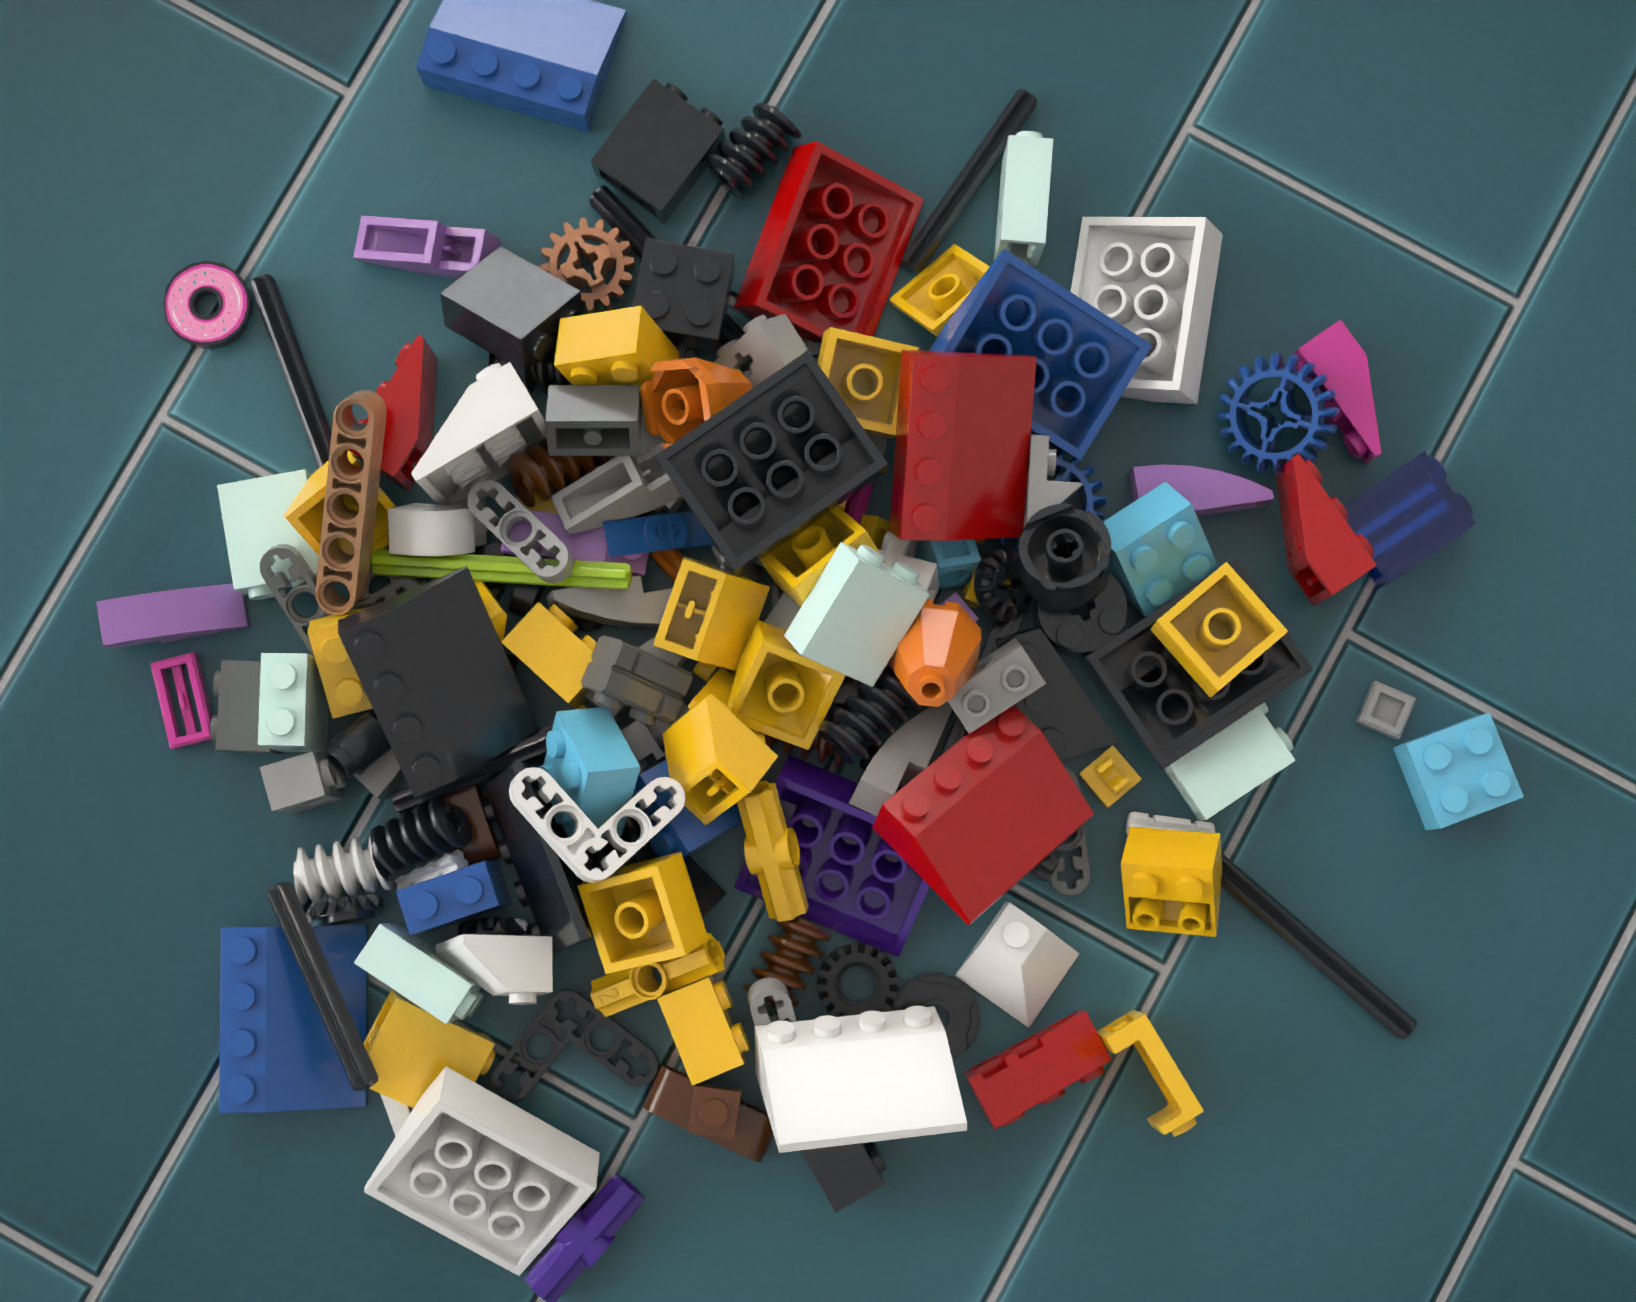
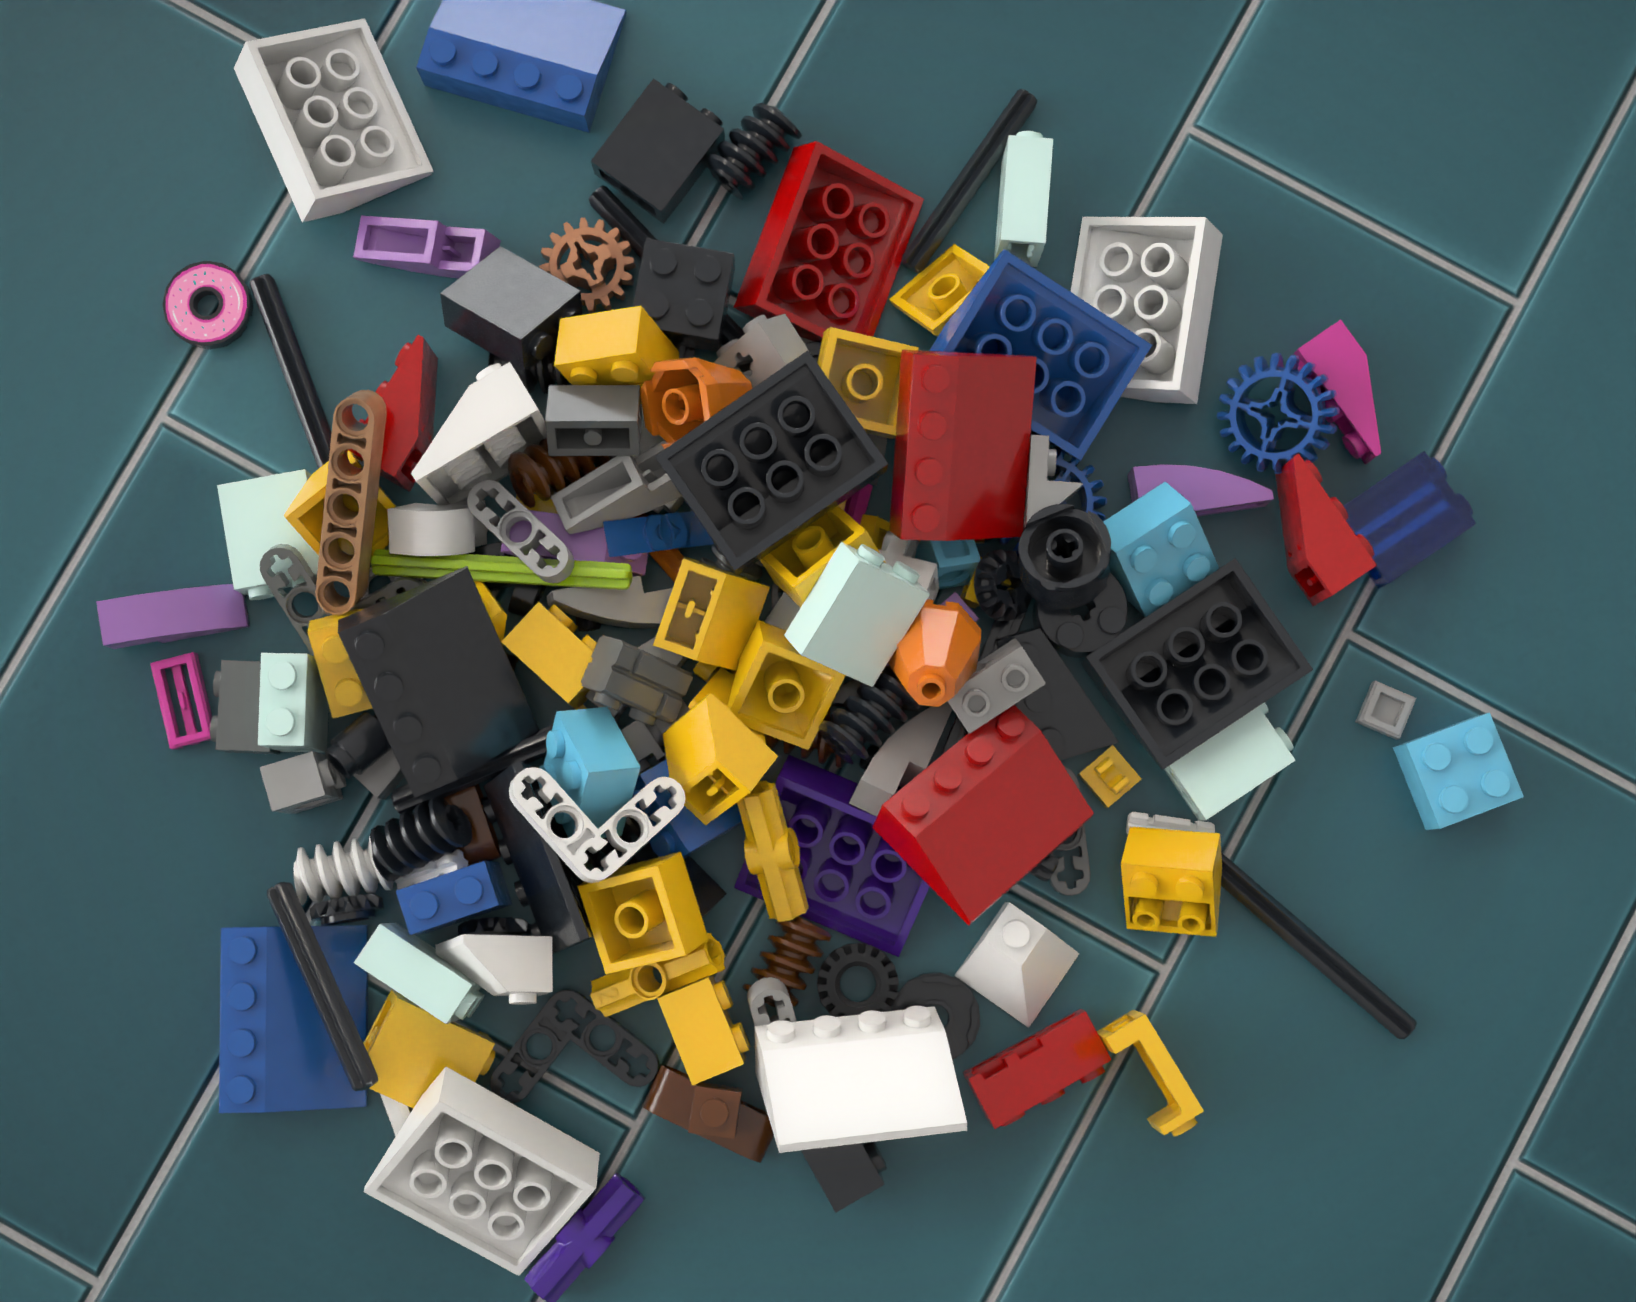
(331, 117): none -> white slope
(1218, 629): yellow brick -> none

